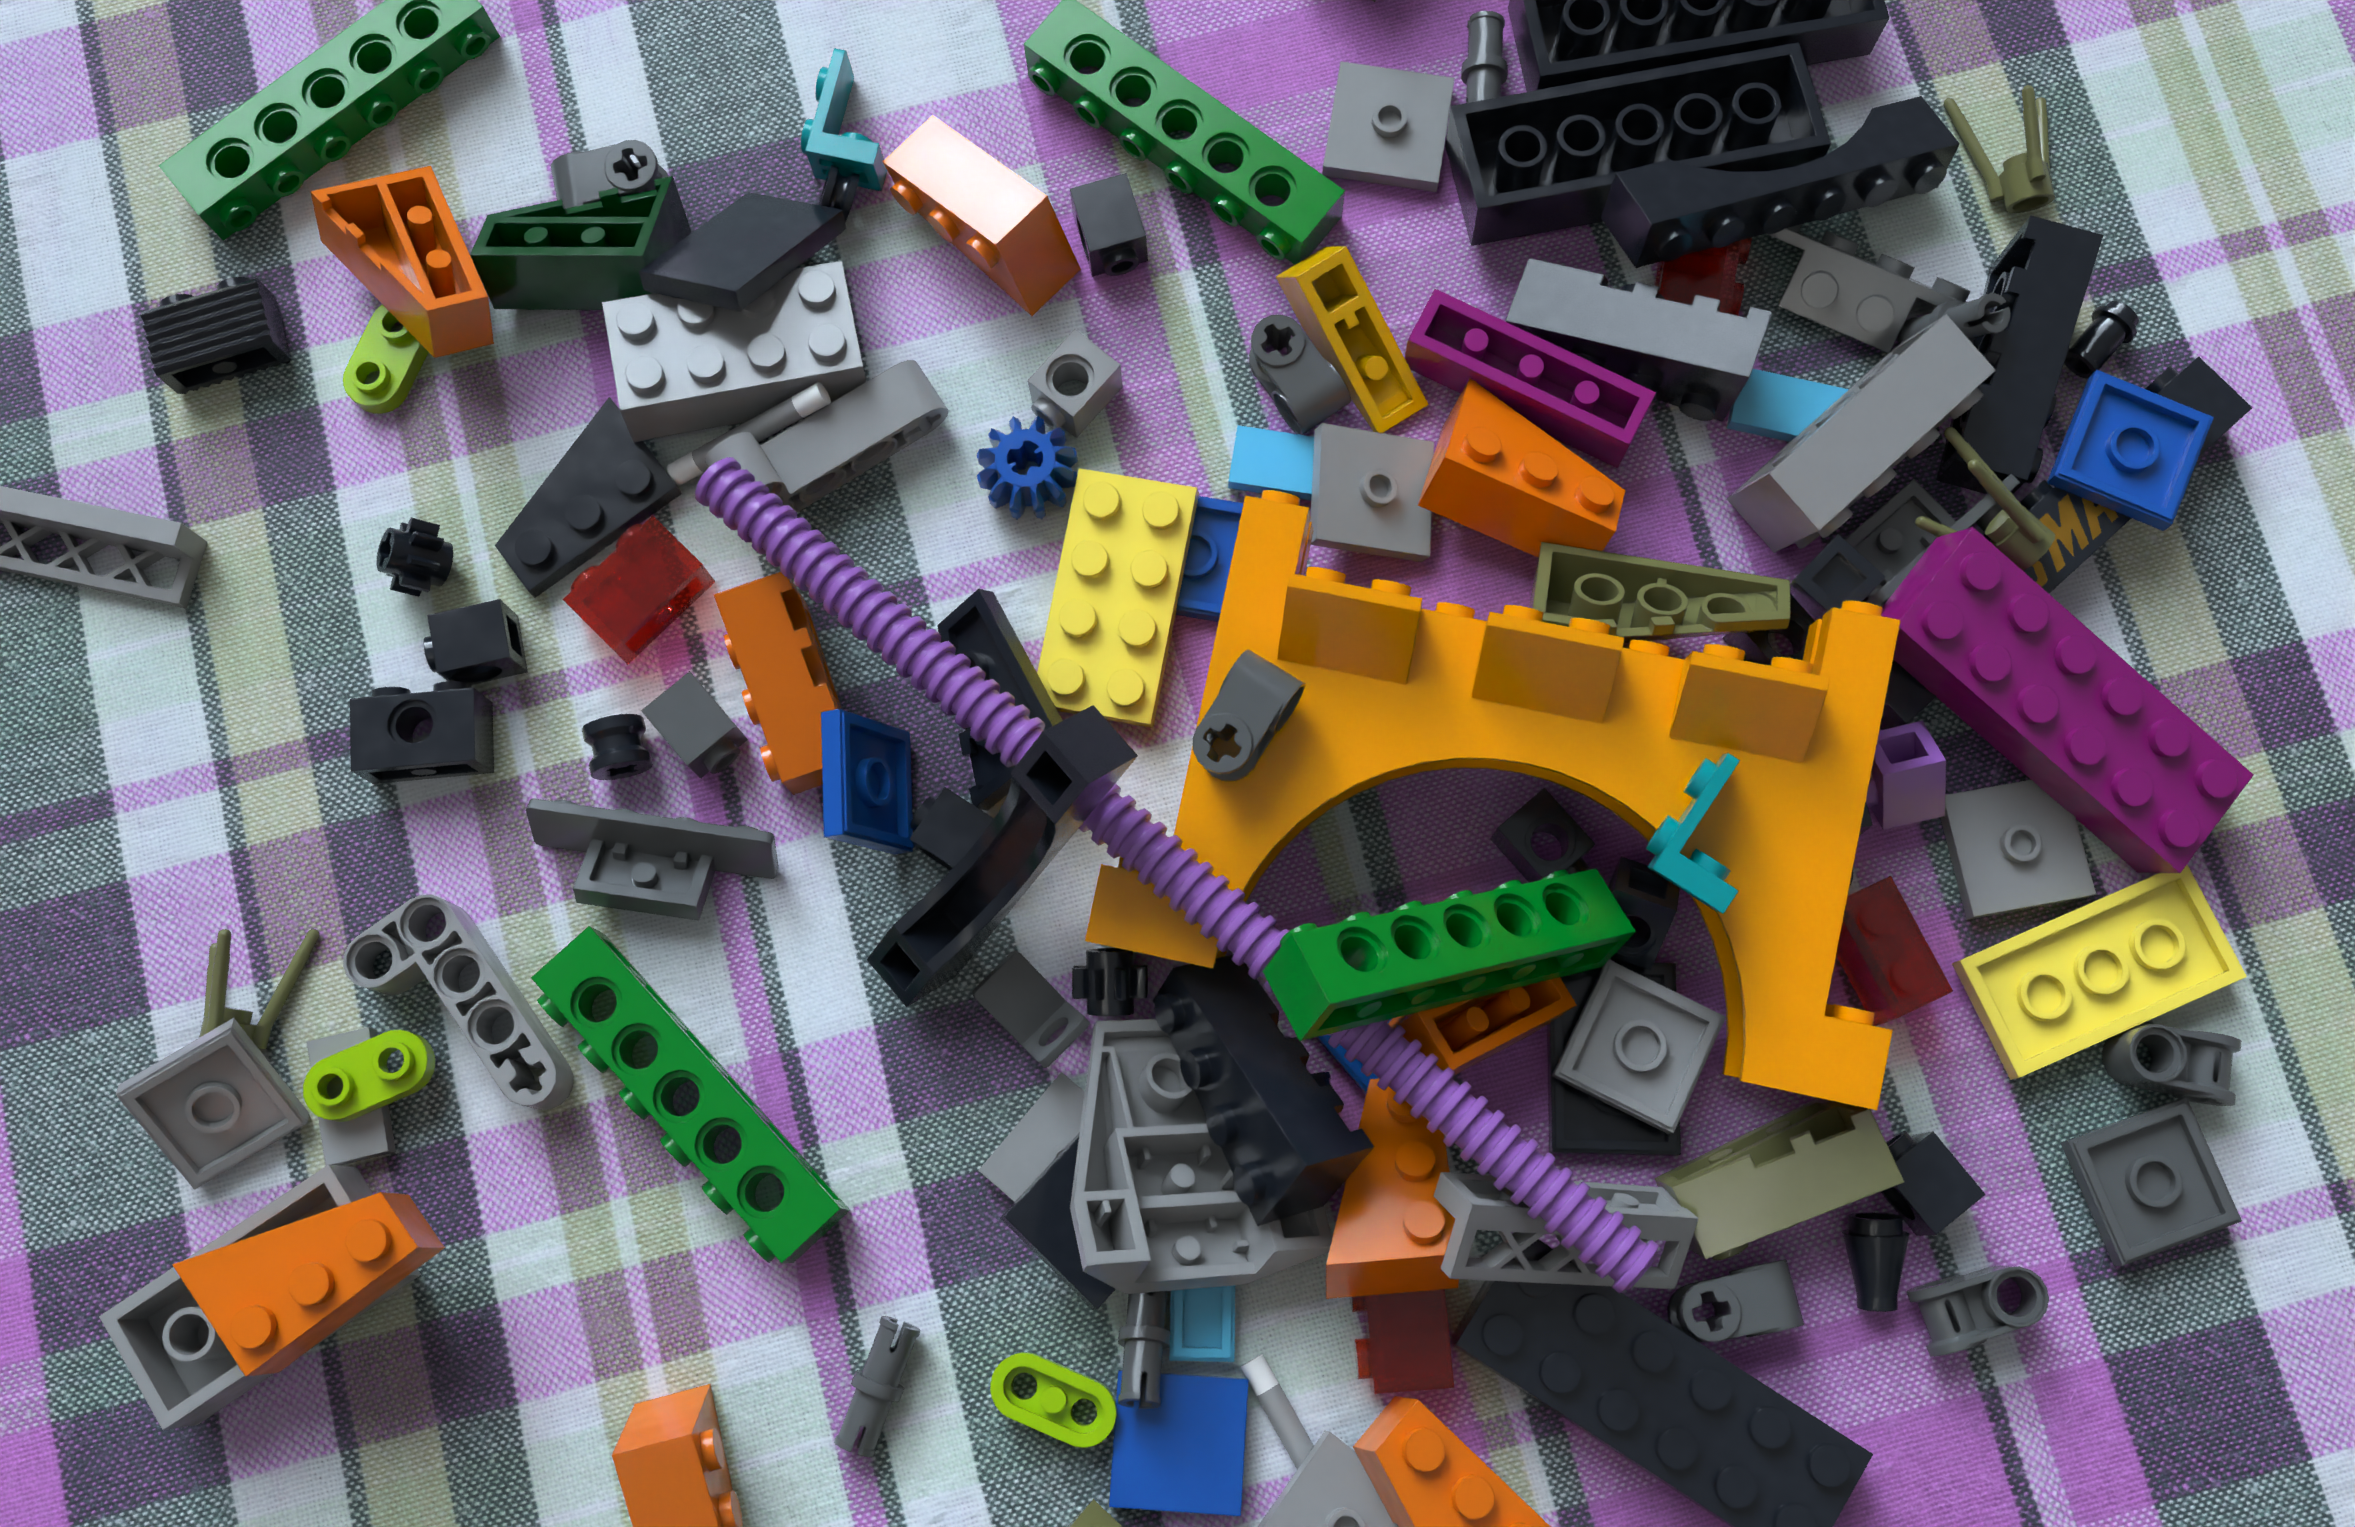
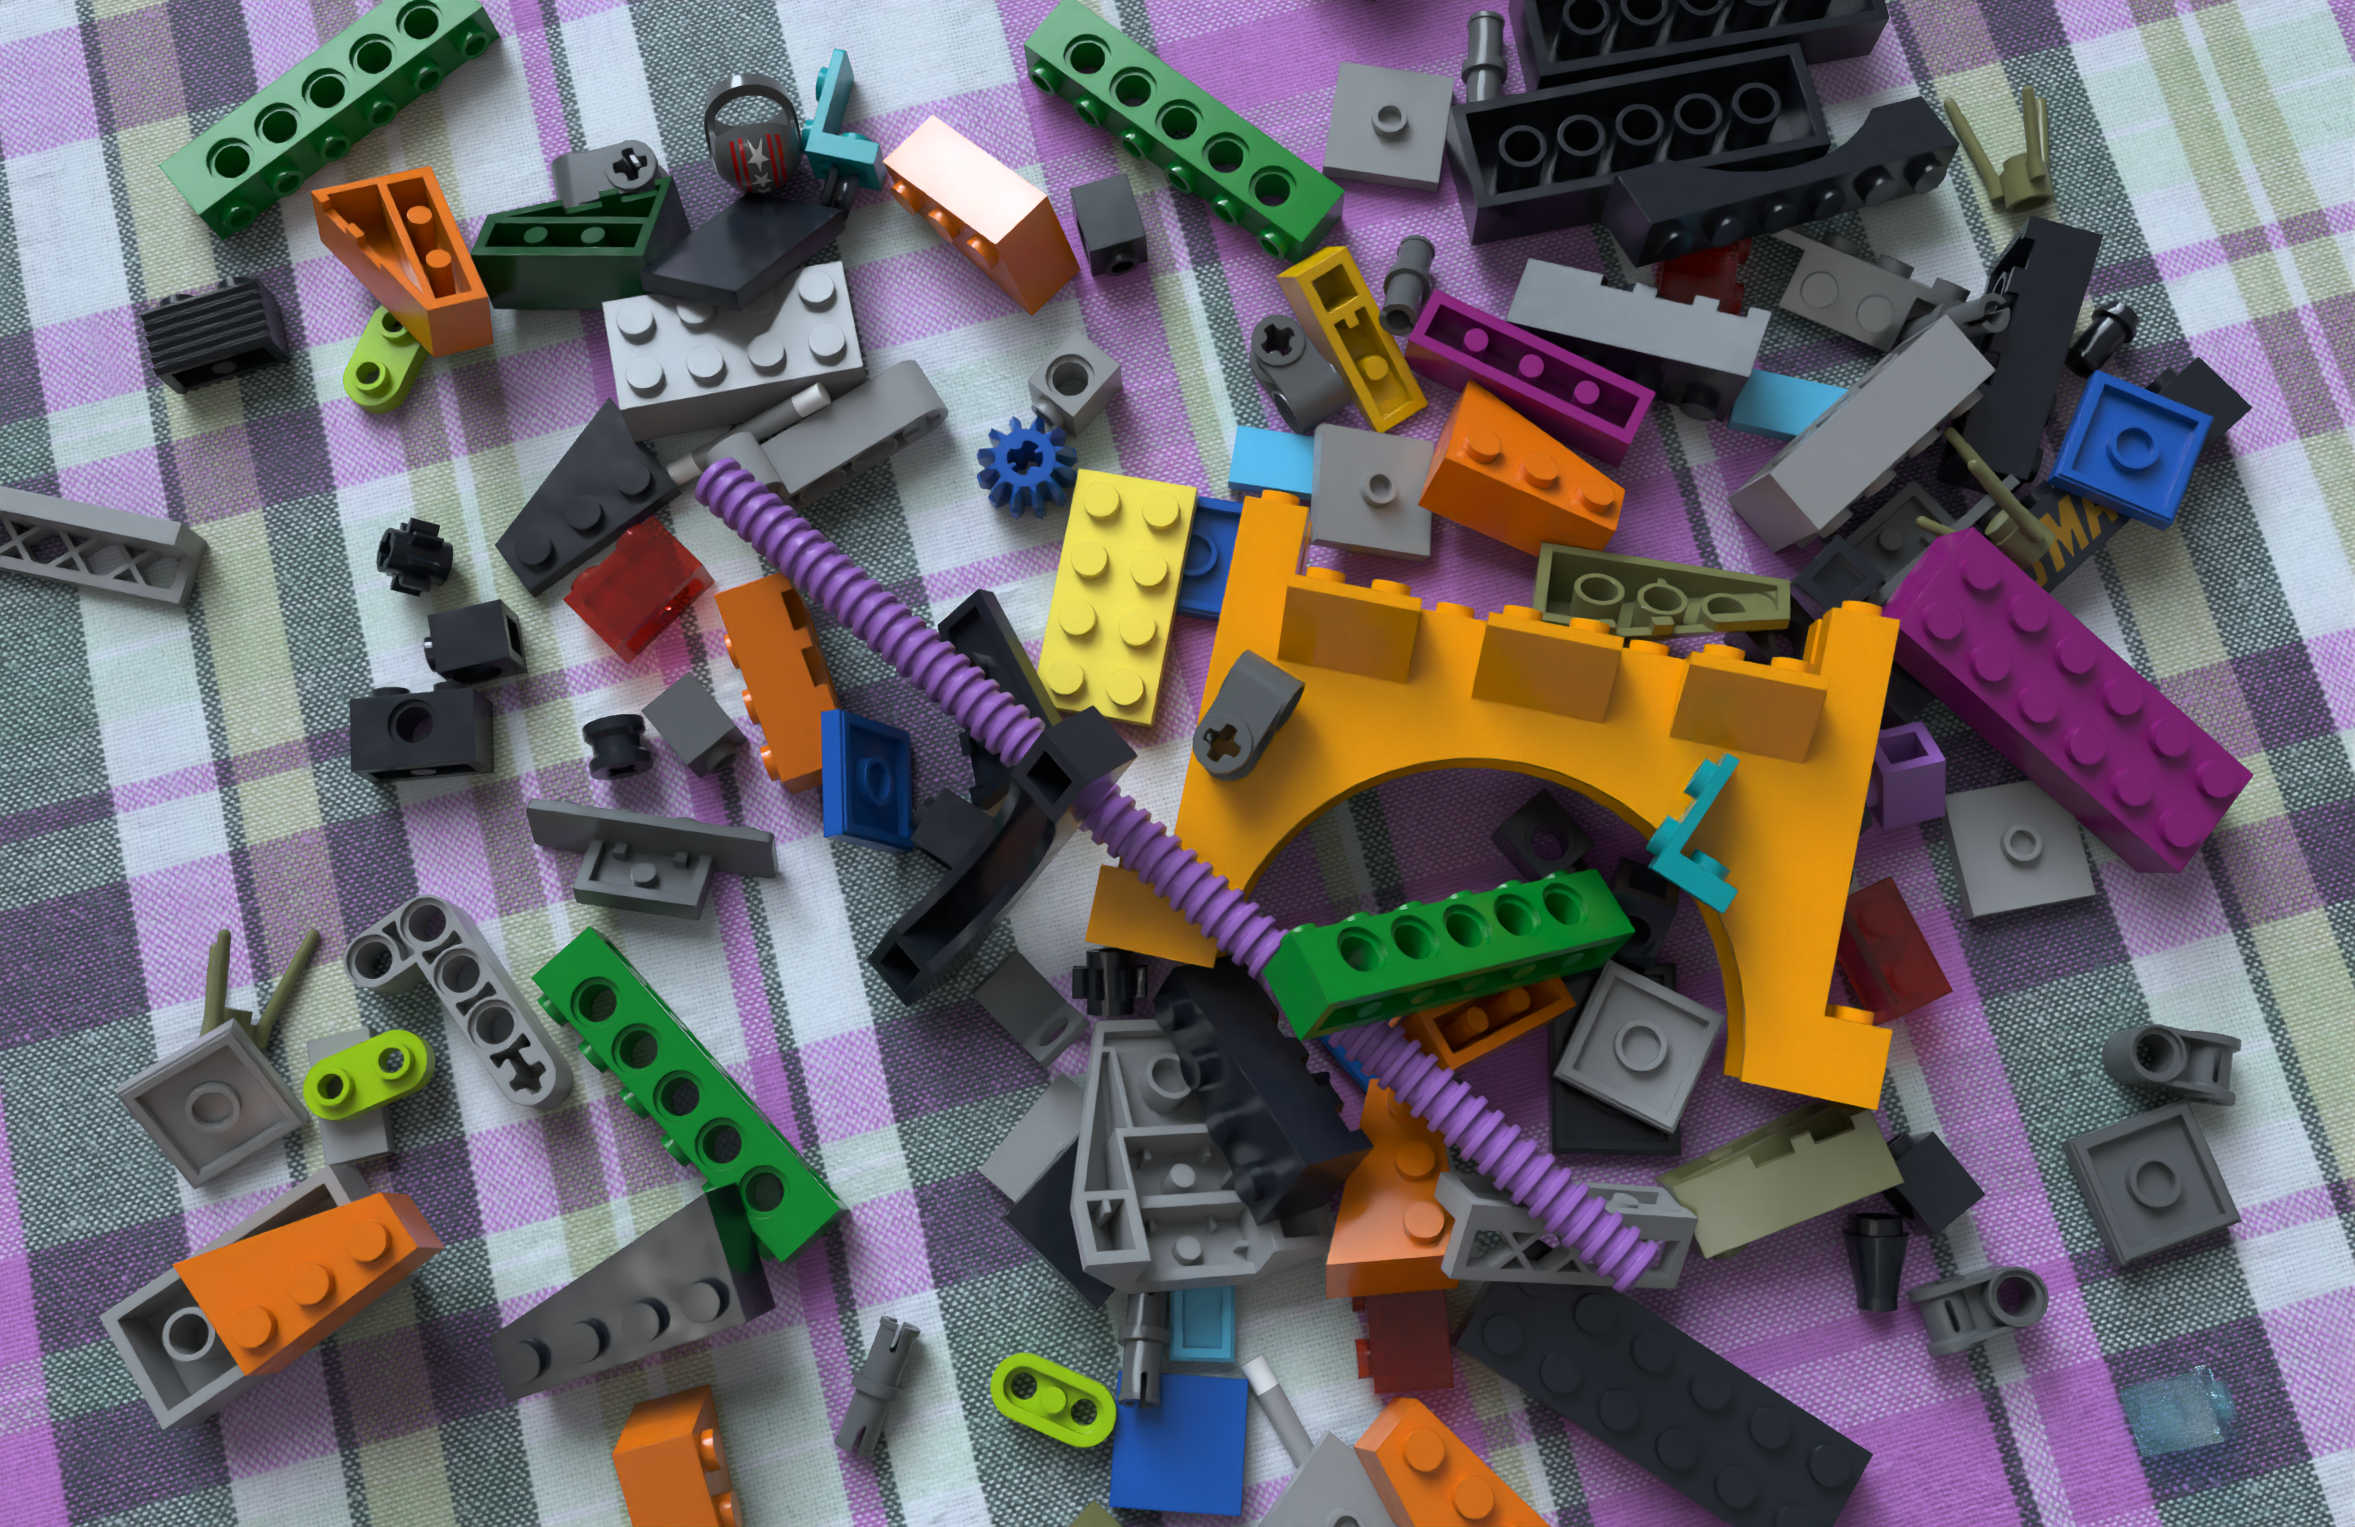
(656, 1293): none -> black wedge
(753, 154): none -> dark grey helmet
(1407, 285): none -> dark grey pin
(1744, 1303): dark grey piece -> none
(2098, 971): light yellow plate -> none
(2179, 1411): none -> clear light blue bracket

